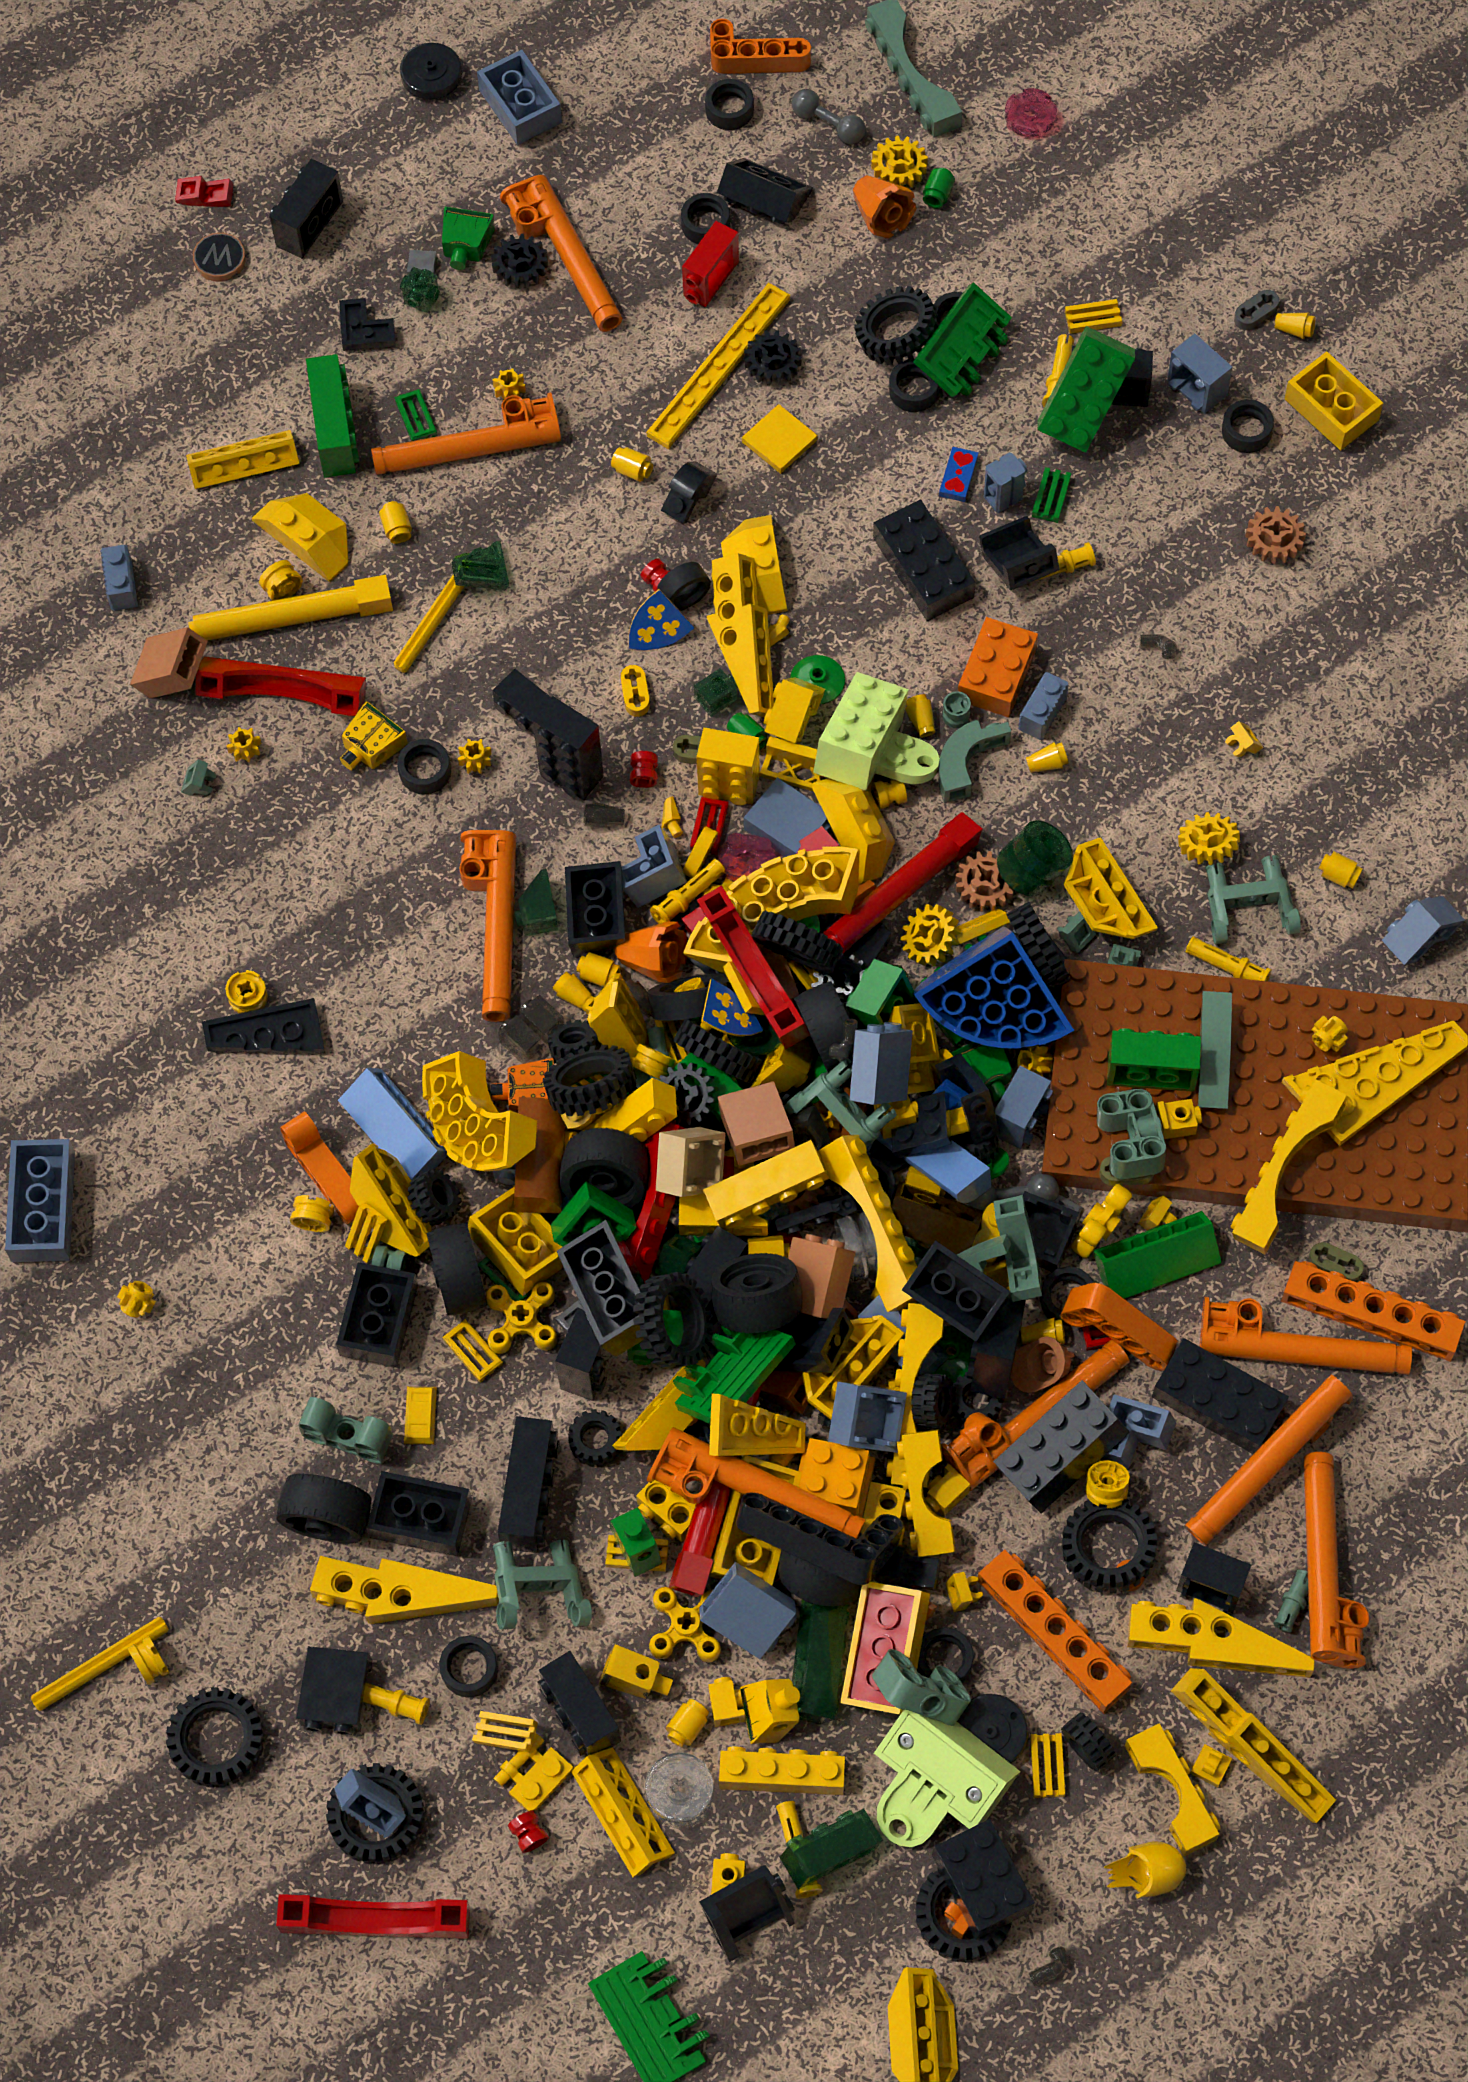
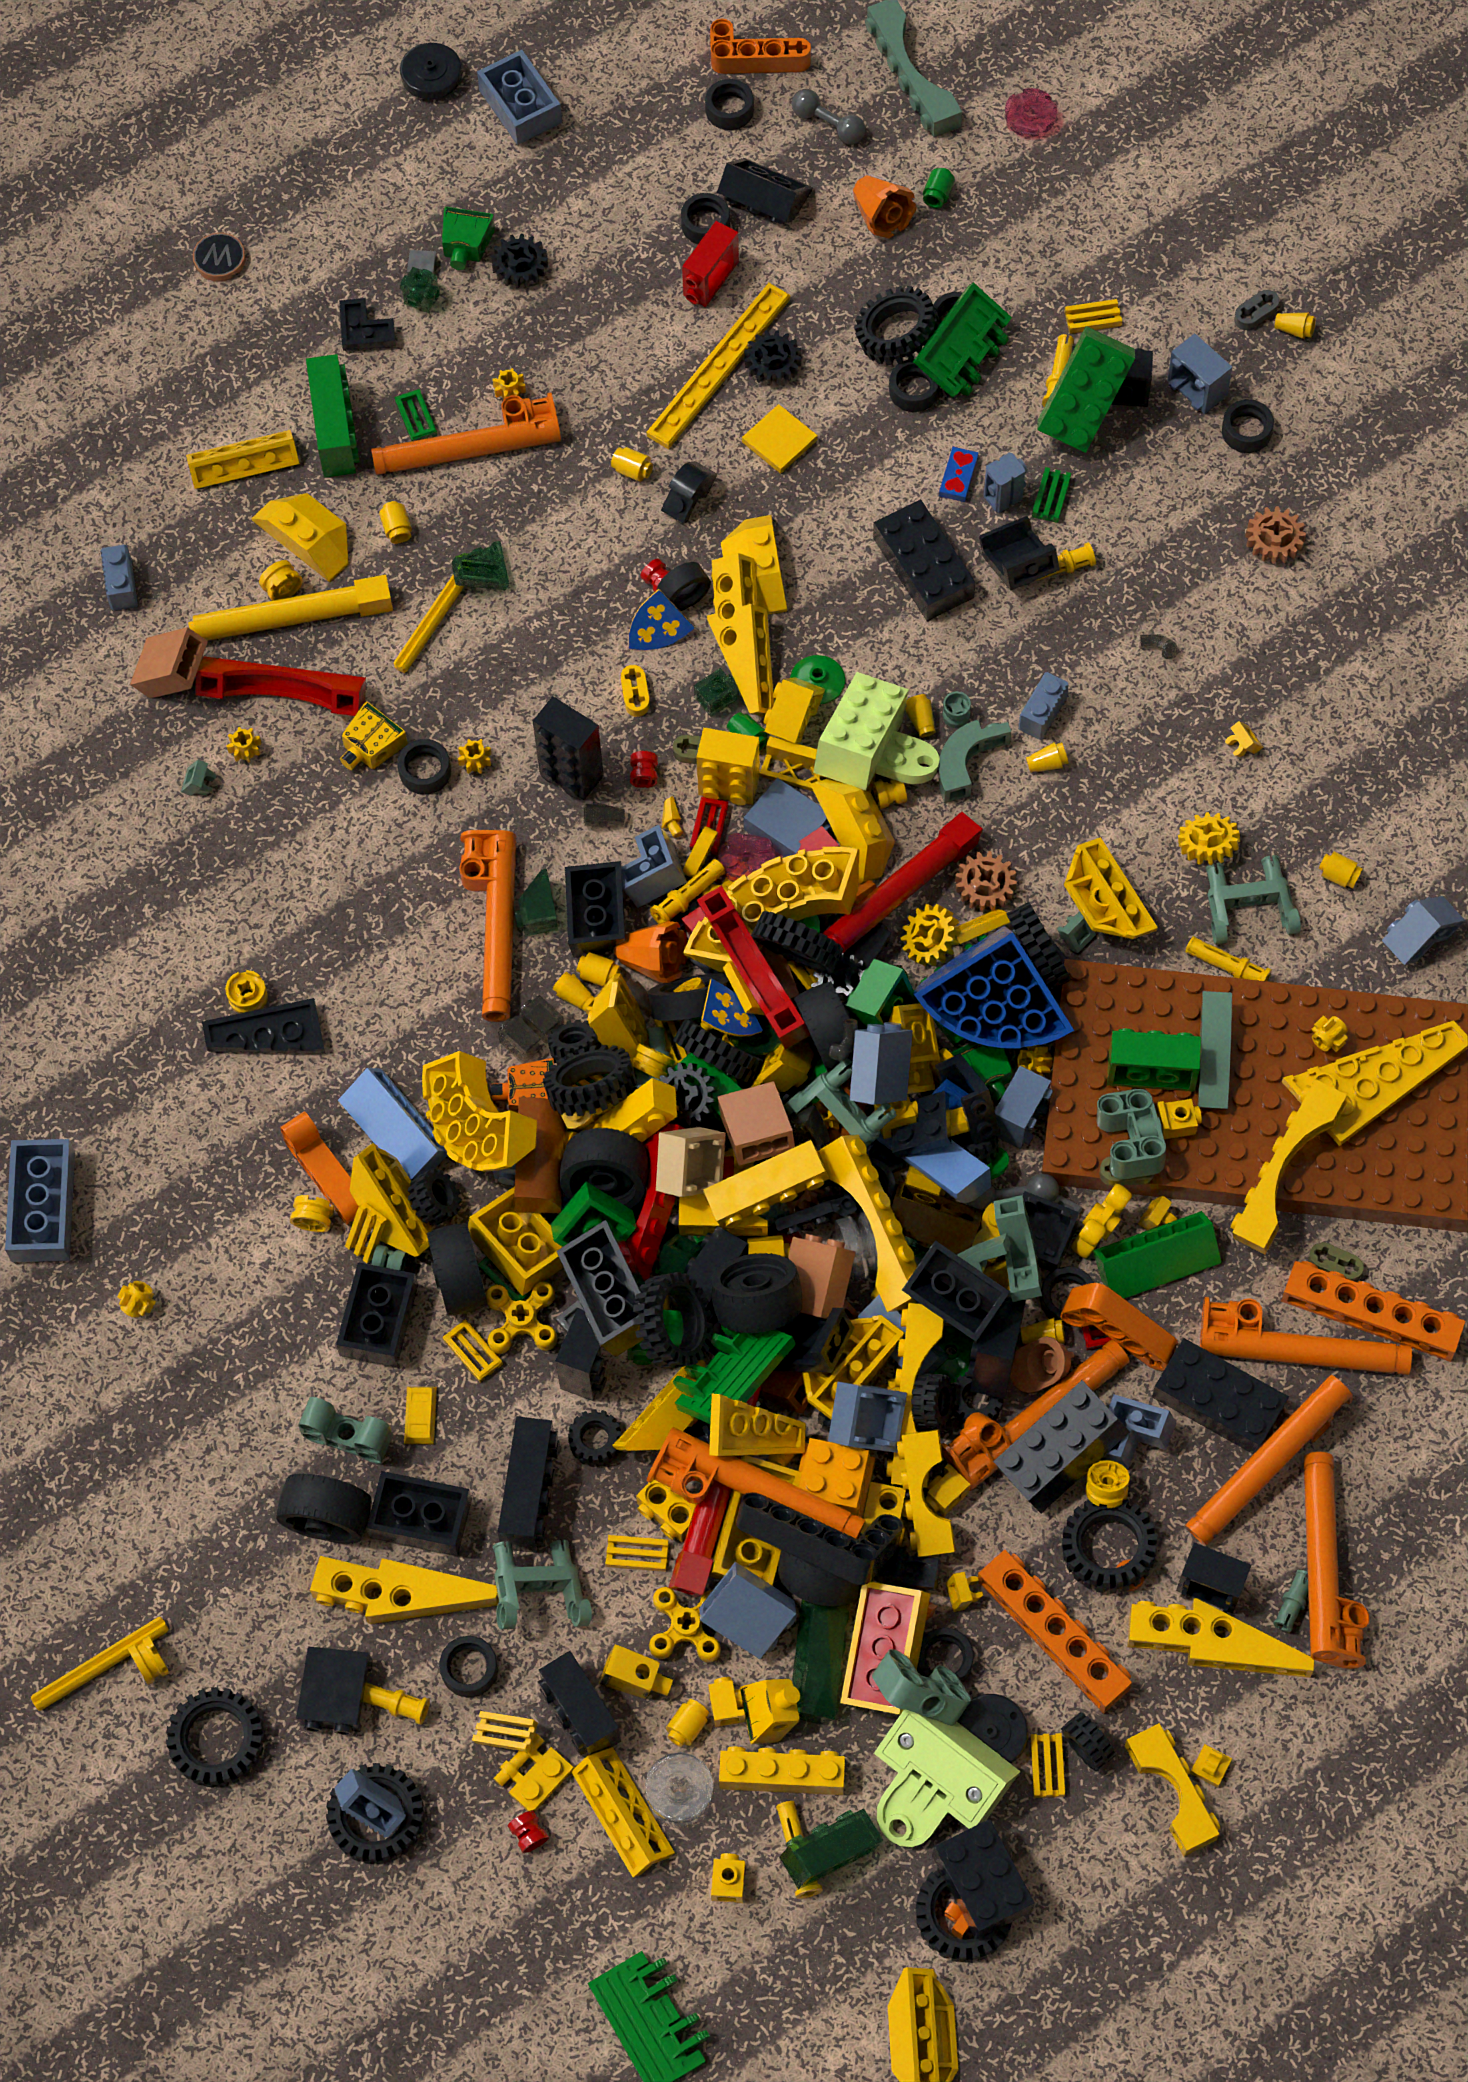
(198, 192): red slope -> none
(306, 208): black brick -> none
(399, 1919): red arch -> none
(519, 699): black brick -> none
(539, 205): orange piece -> none
(635, 1539): green torso -> none
(746, 1908): black panel -> none
(778, 630): yellow bar -> none
(899, 161): yellow gear -> none
(998, 666): orange brick -> none
(1034, 858): clear green wheel -> none
(1050, 1971): clear smoke arm -> none
(1124, 956): sand green tile -> none
(1153, 1865): yellow helmet -> none
(1252, 1743): yellow brick -> none
(1333, 400): yellow brick -> none

